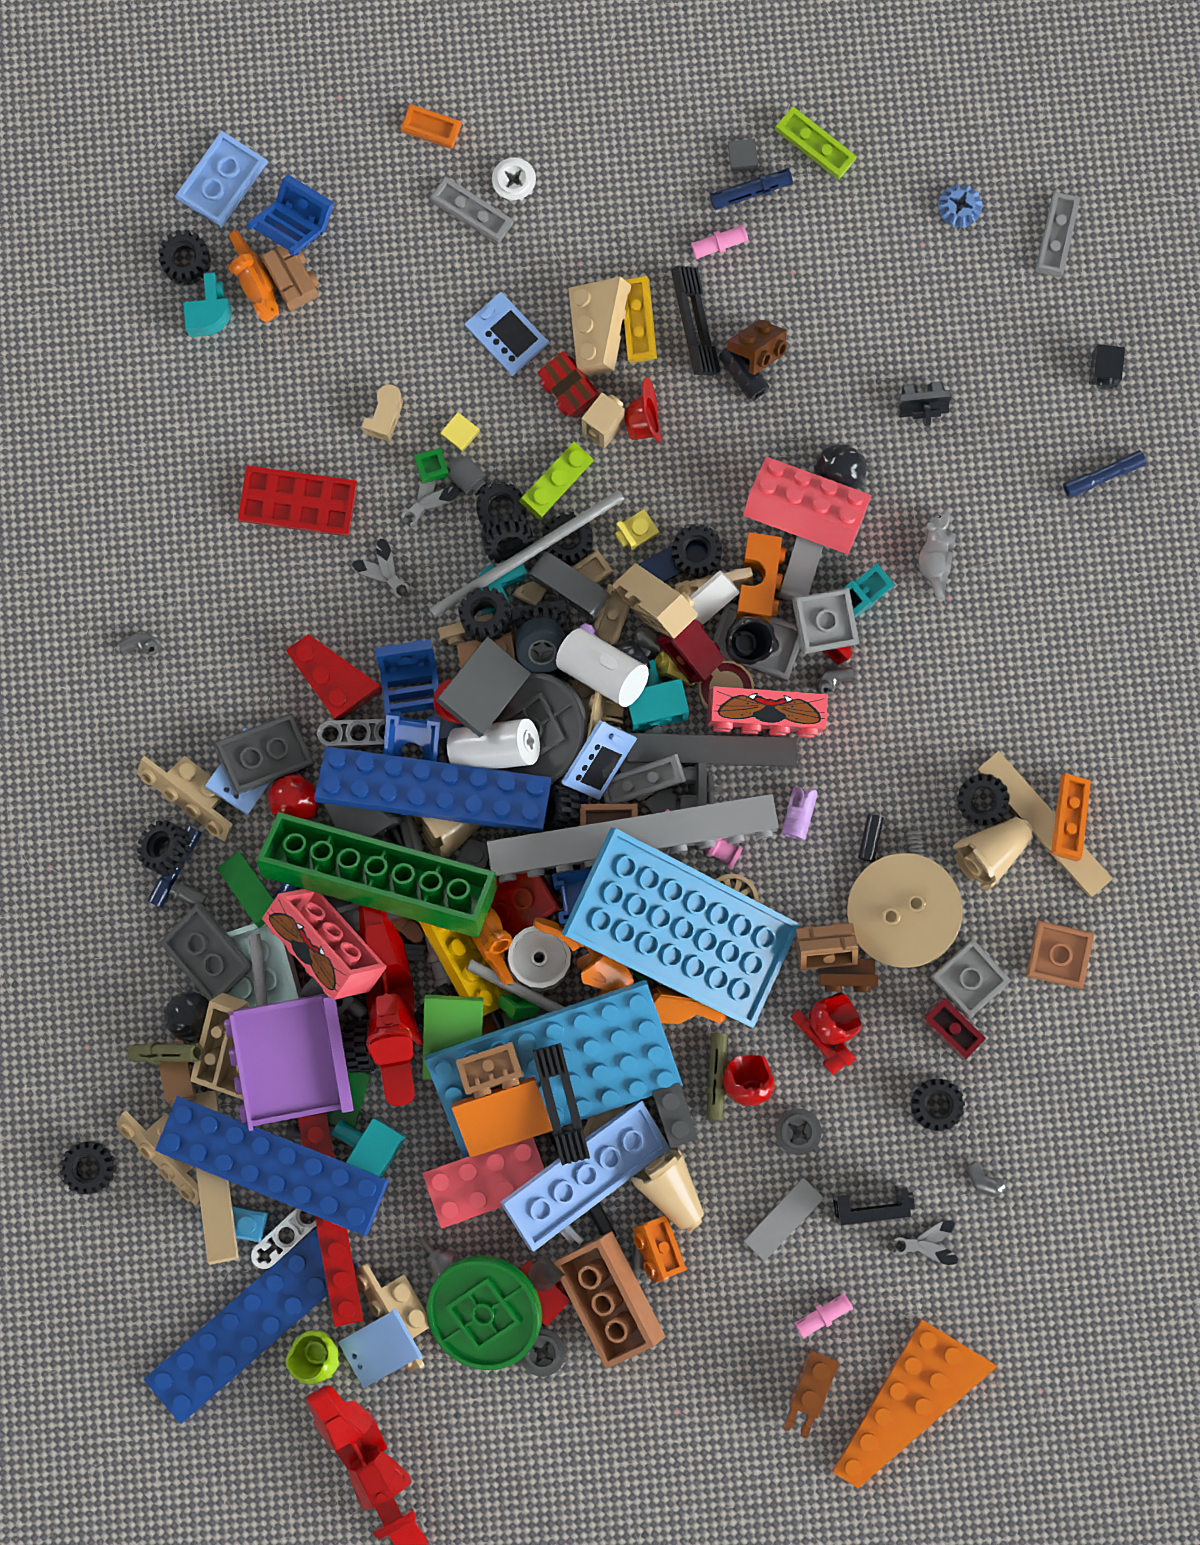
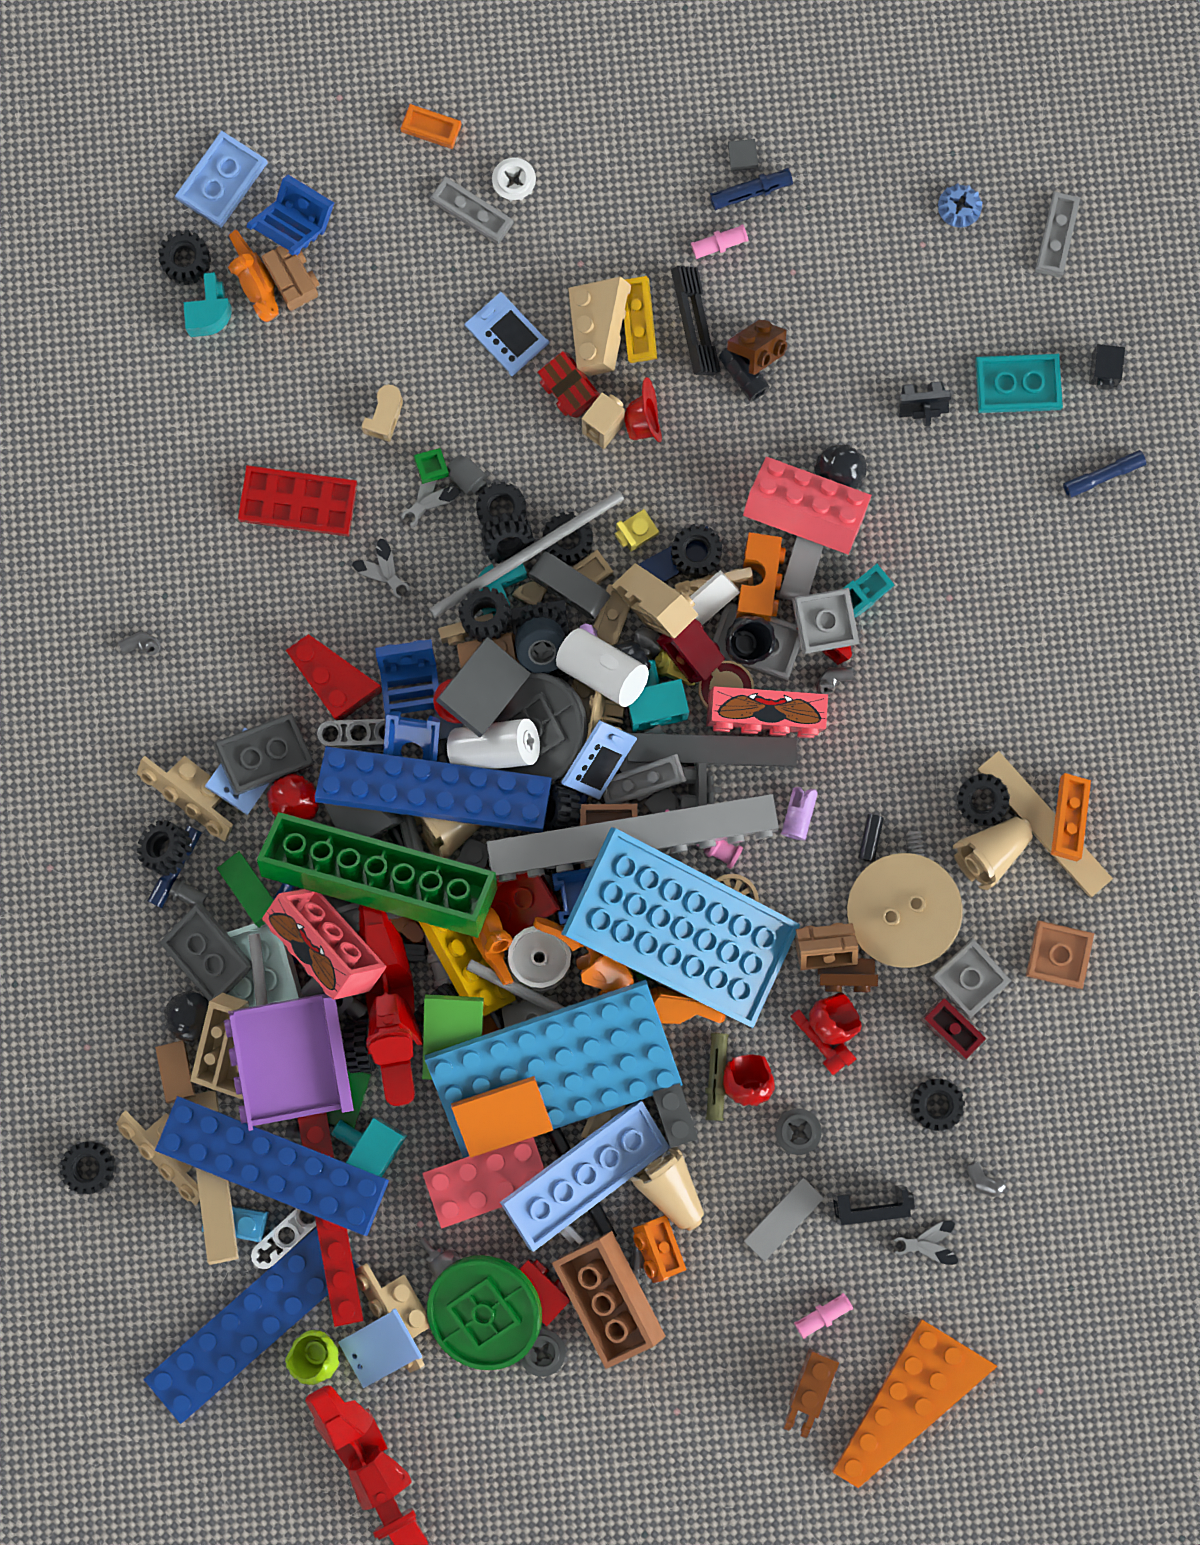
(156, 1052): olive pin -> none
(460, 432): light yellow tile -> none
(489, 1070): medium nougat bracket -> none
(517, 1007): green plate -> none
(544, 1274): clear smoke tile -> none
(556, 480): lime plate -> none
(572, 1144): black container -> none
(815, 143): lime plate -> none
(934, 557): light grey animal -> none
(1018, 383): none -> teal tile

